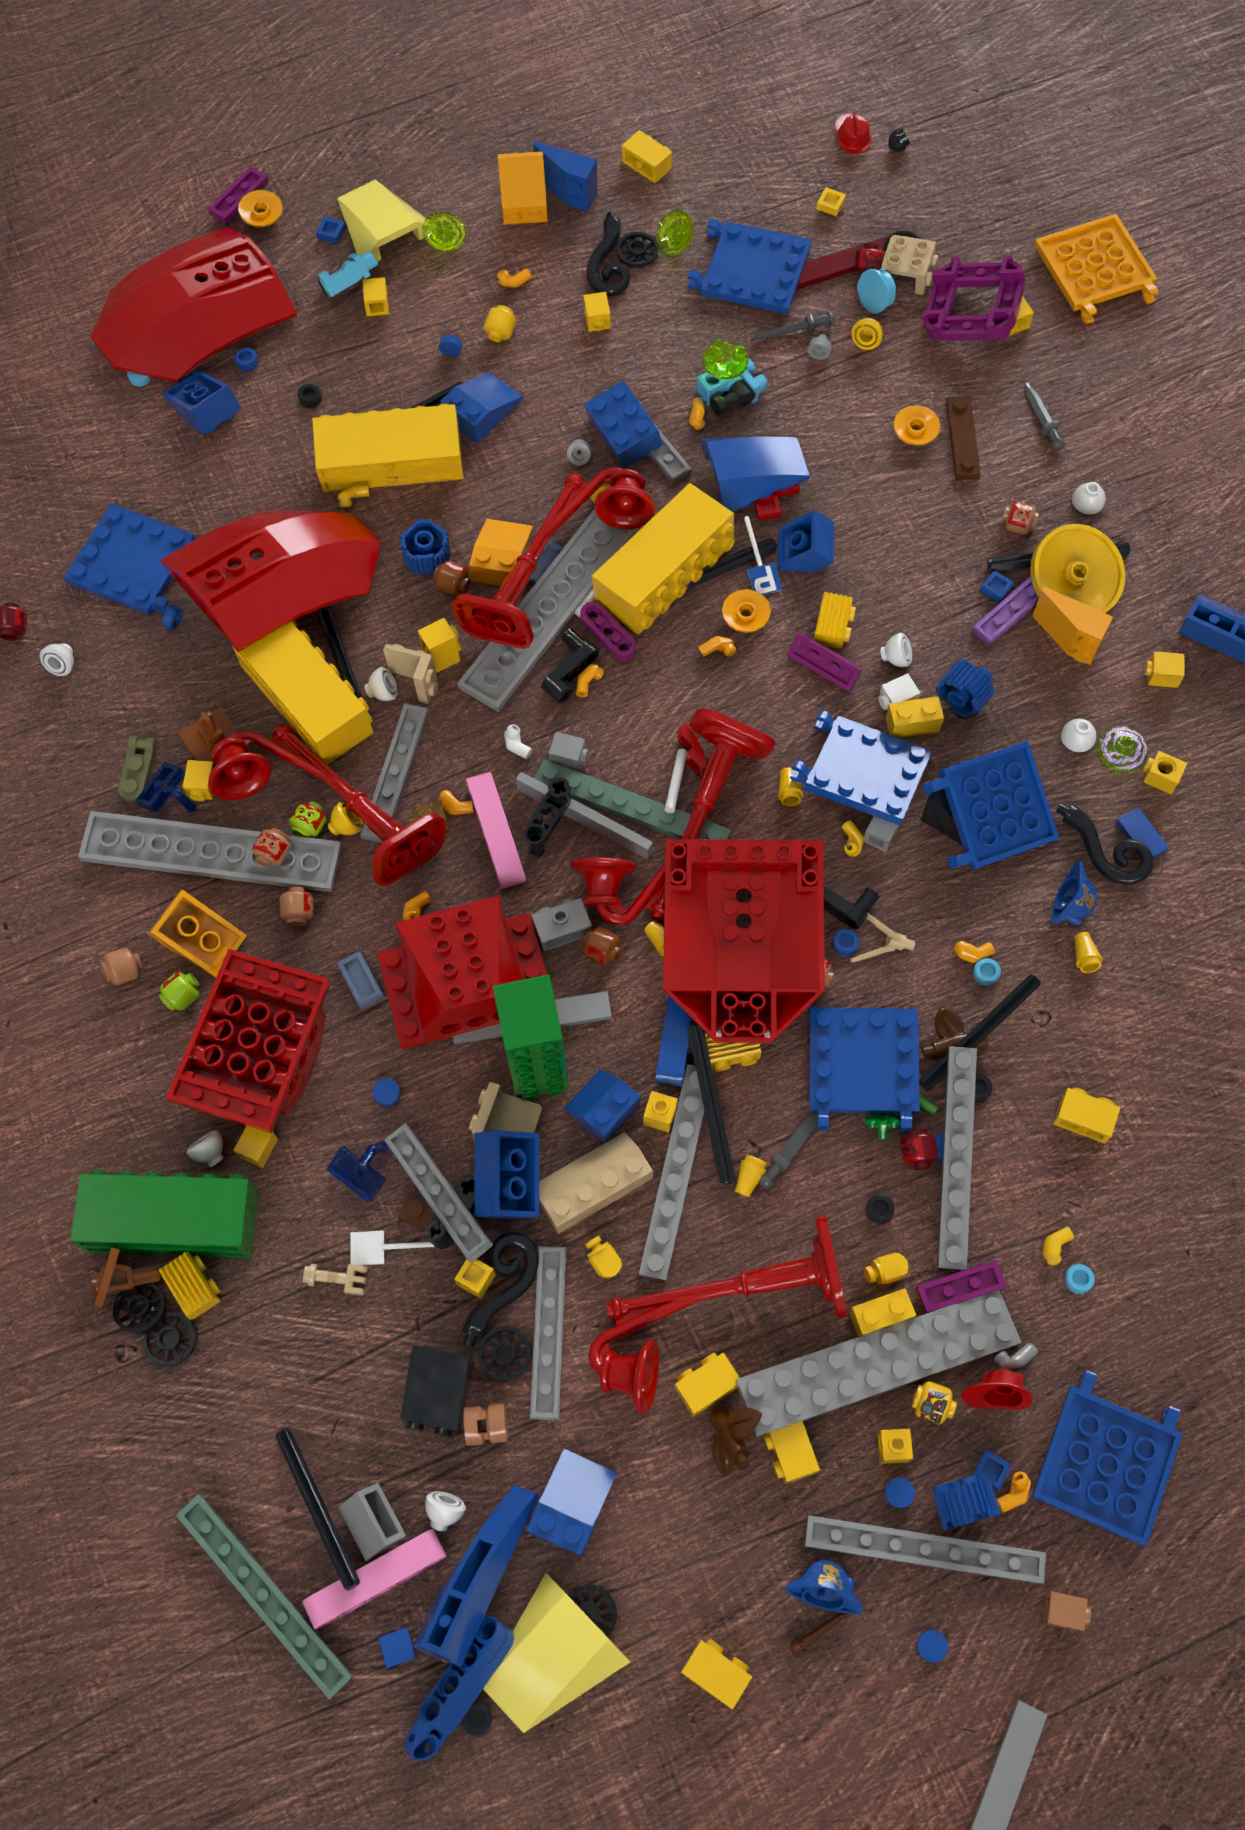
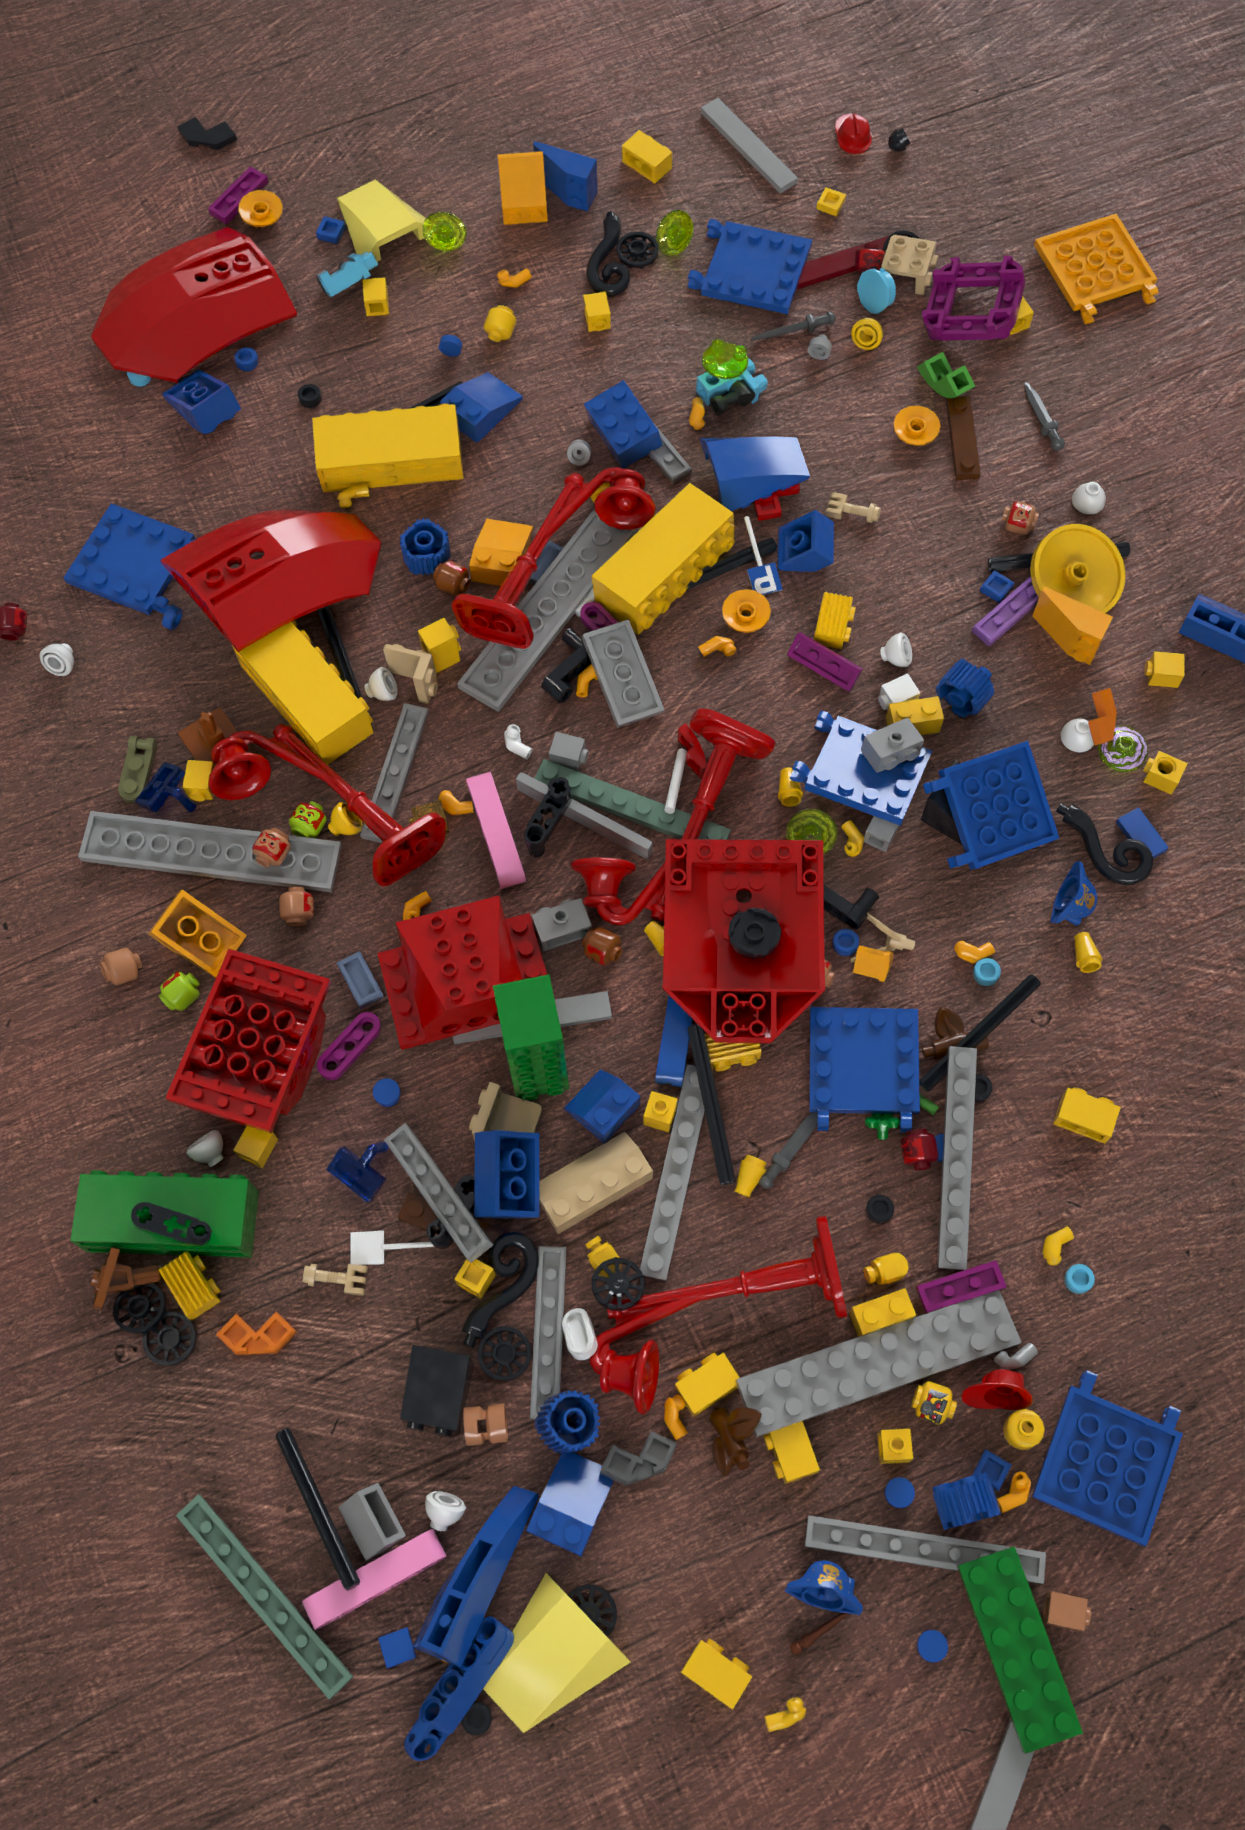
(157, 1225): none -> black beam
(215, 137): none -> black tile
(267, 1340): none -> orange tile
(355, 1035): none -> magenta plate
(553, 1426): none -> blue brick
(579, 1334): none -> white tile
(618, 1284): none -> black wheel
(622, 673): none -> light grey plate
(630, 1469): none -> dark grey tile
(671, 1416): none -> light orange arm
(749, 145): none -> light grey tile
(754, 933): none -> black tile
(786, 1718): none -> yellow arm
(813, 822): none -> clear neon green dish
(838, 505): none -> tan hinge
(873, 962): none -> light orange tile
(892, 745): none -> light grey brick
(942, 379): none -> bright green brick
(1019, 1650): none -> green plate
(1027, 1421): none -> yellow head
(1103, 727): none -> orange tile

